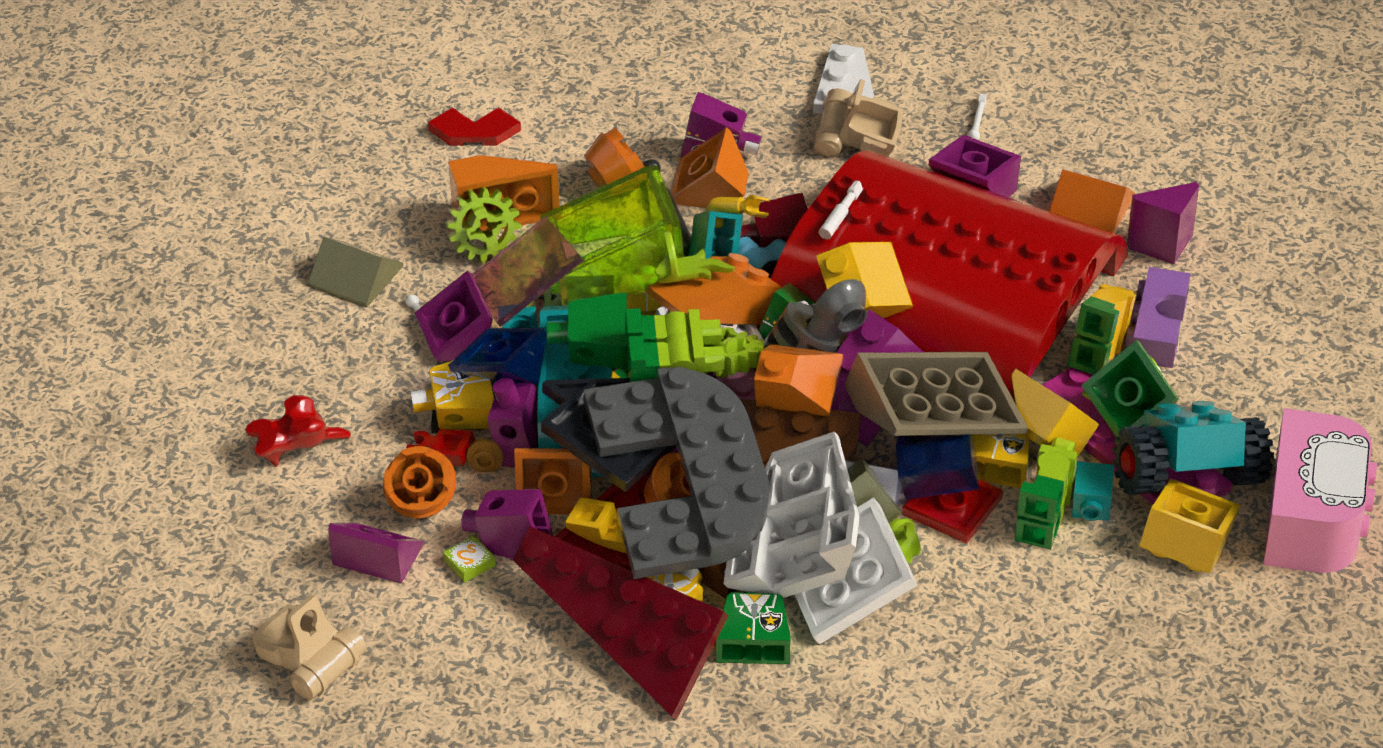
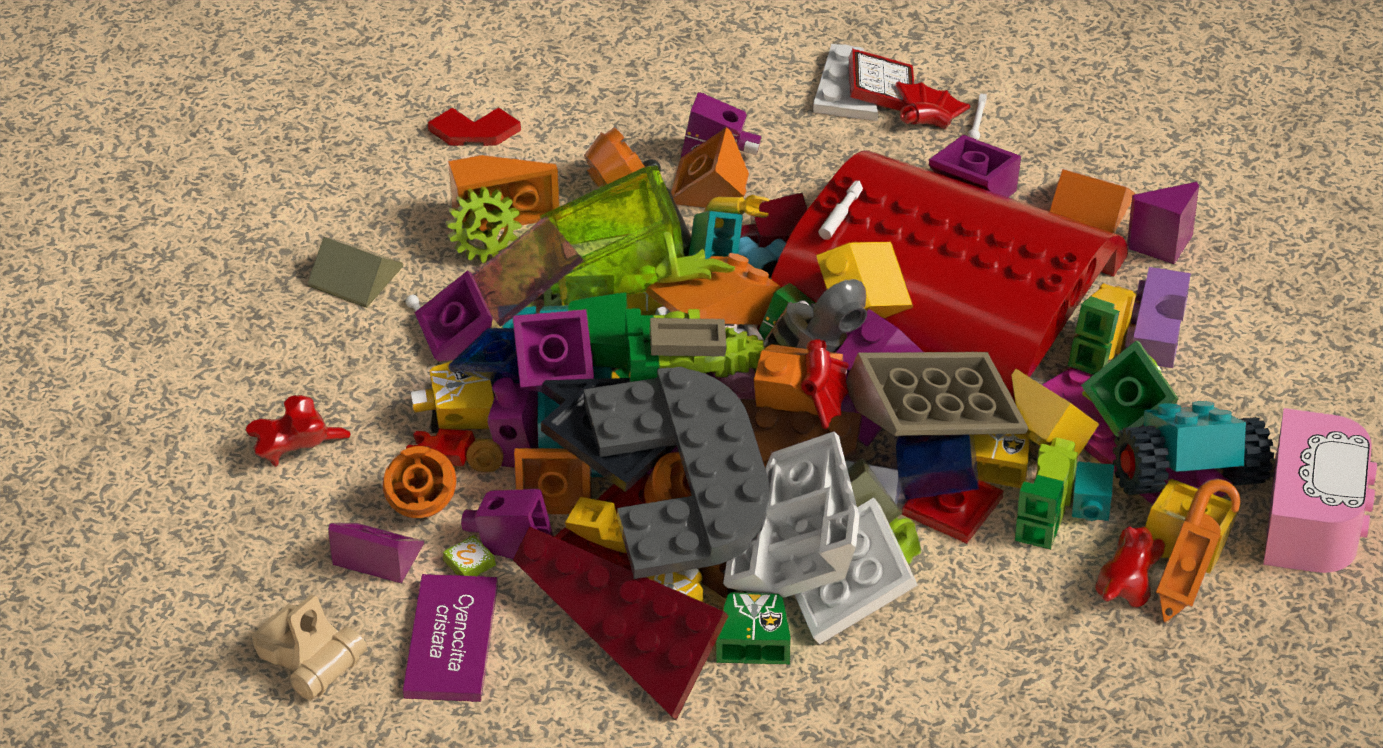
(450, 638): none -> magenta tile
(552, 347): none -> magenta slope
(687, 337): none -> dark tan tile
(824, 381): none -> red arm
(857, 122): tan piece -> none
(875, 79): none -> tile
(929, 105): none -> red arm
(1128, 569): none -> red animal
(1193, 550): none -> orange plate

